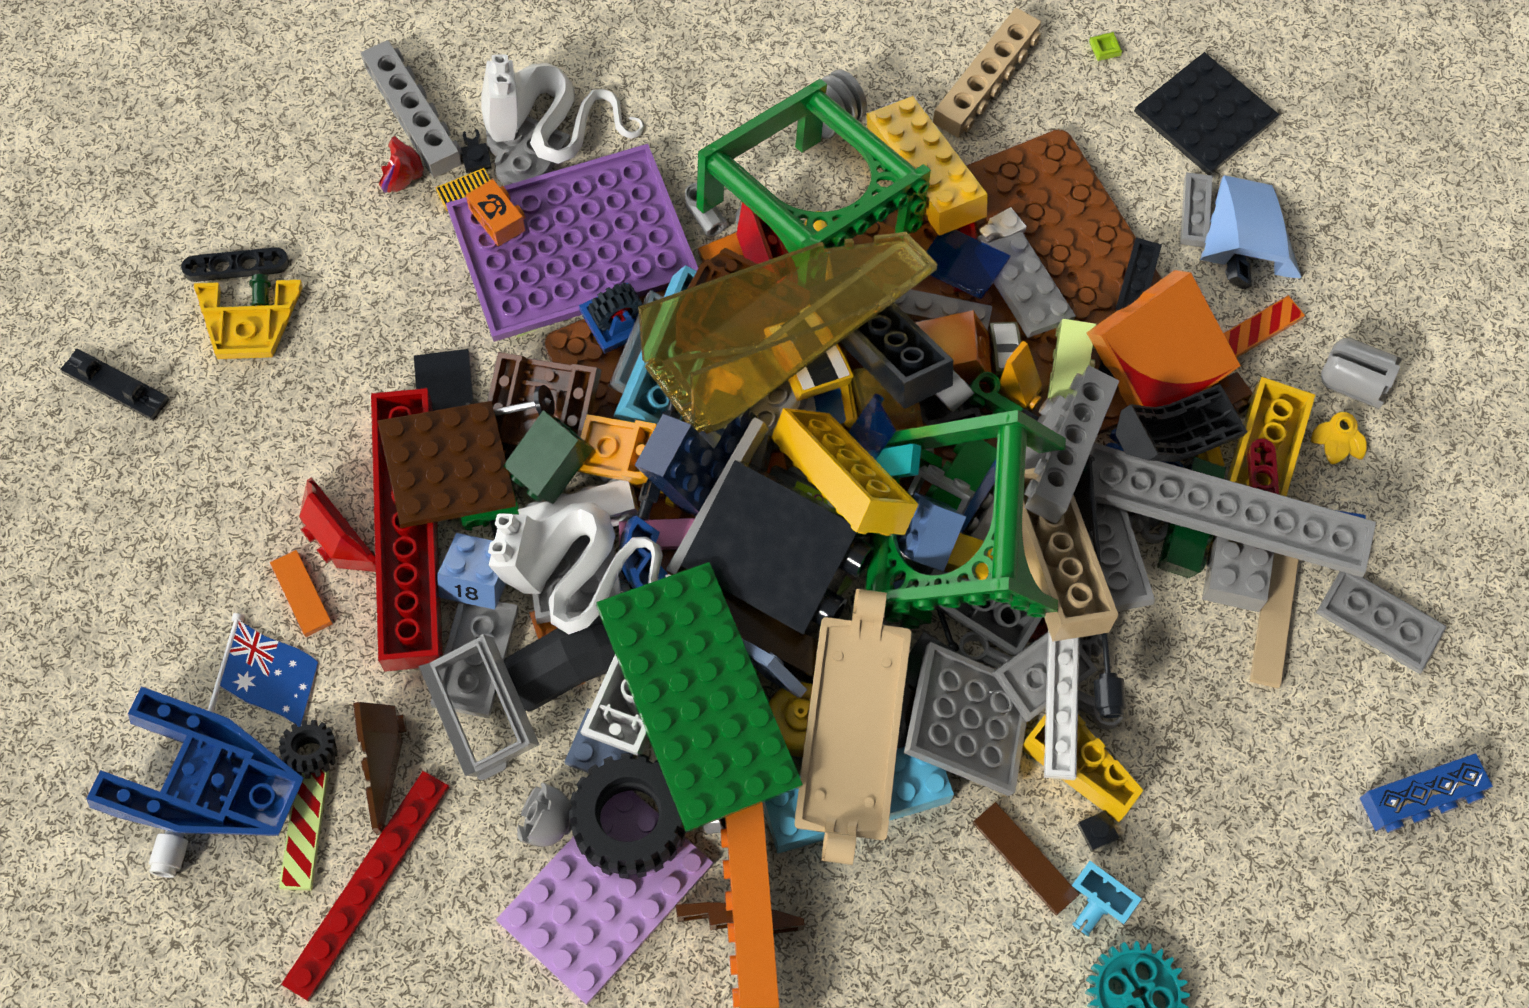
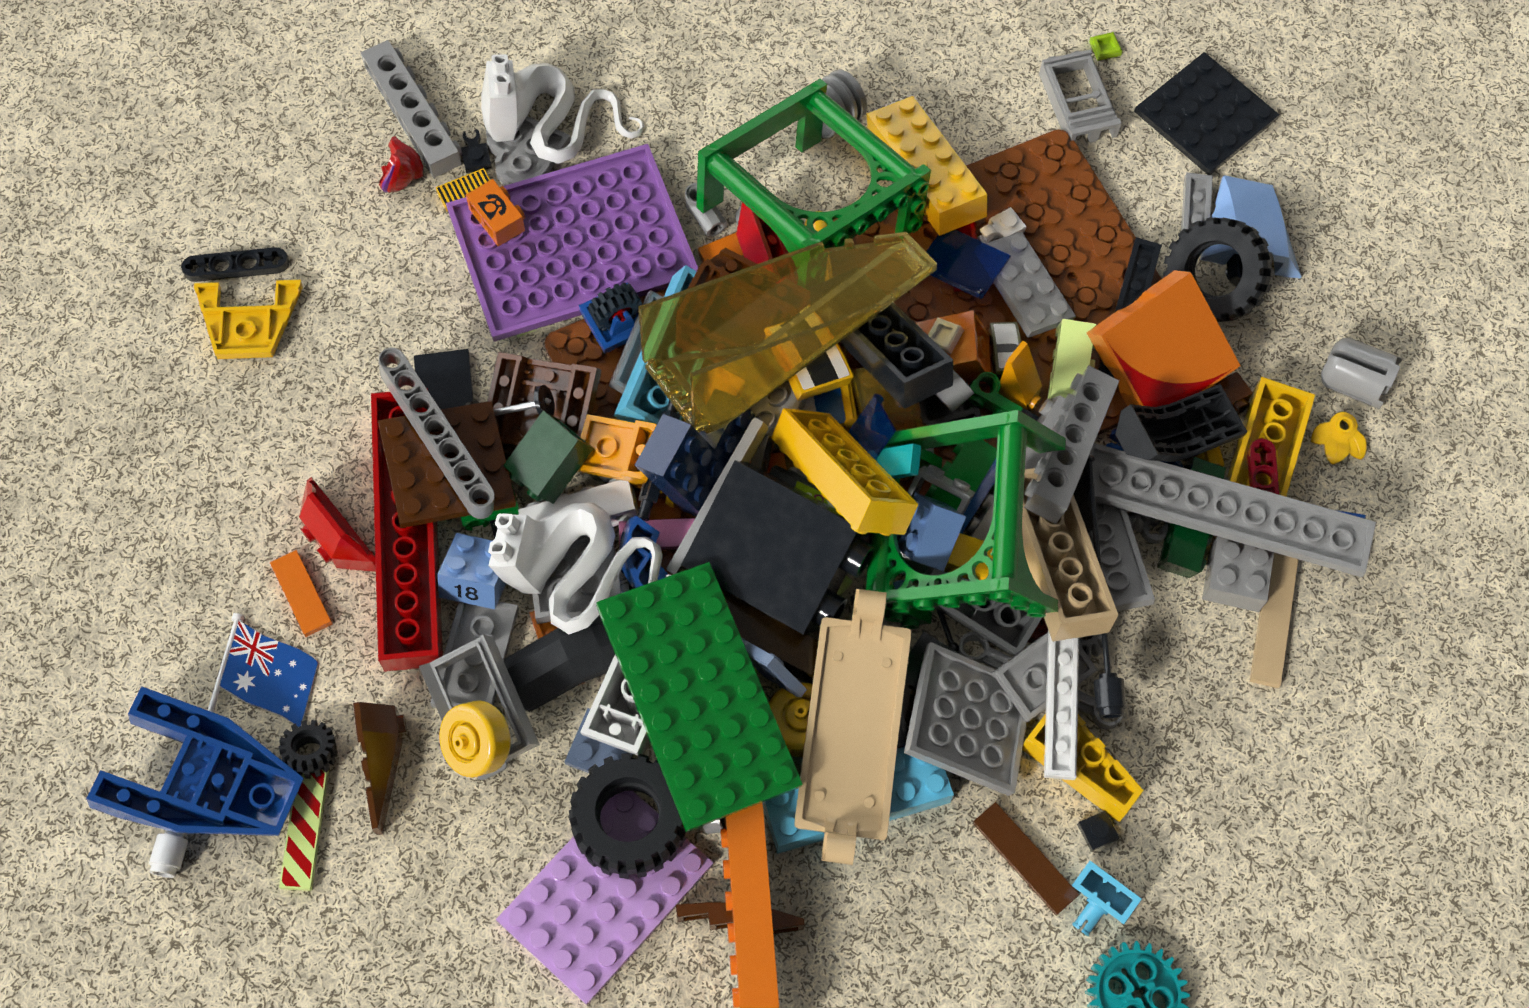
(115, 384): black hinge -> none
(260, 292): dark green pin -> none
(364, 886): red plate -> none
(436, 444): none -> light grey beam
(474, 738): none -> yellow wheel
(545, 816): light grey cylinder -> none
(927, 306): light grey plate -> none
(945, 334): none -> white tile
(987, 72): tan brick -> none
(1082, 122): none -> light grey door
(1252, 251): none -> black tyre
(1263, 326): tile -> none
(1381, 620): light grey tile -> none
(1426, 792): blue brick -> none

